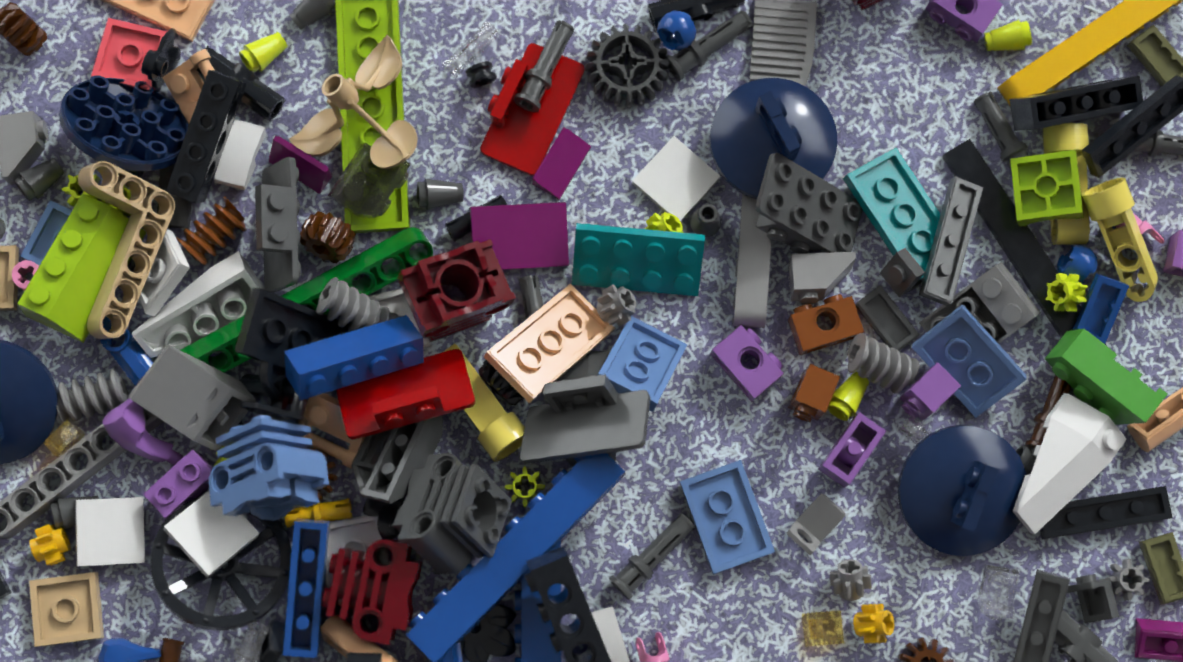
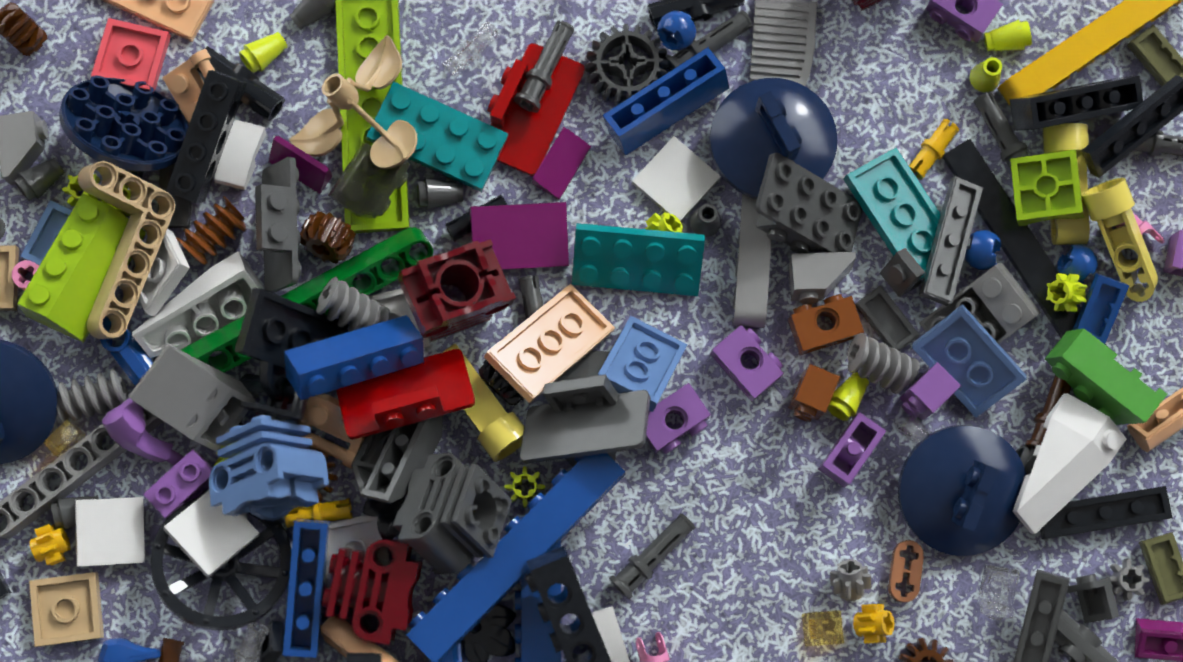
(164, 60): black plate -> none
(446, 137): none -> teal plate
(481, 74): black bush -> none
(616, 305): light grey gear -> none
(666, 101): none -> blue brick
(685, 404): none -> medium lavender brick
(727, 517): medium blue plate -> none
(816, 523): light grey bracket -> none
(914, 571): none -> nougat beam
(933, 148): none -> yellow pin
(983, 249): none -> blue piece
(986, 75): none -> neon yellow cone

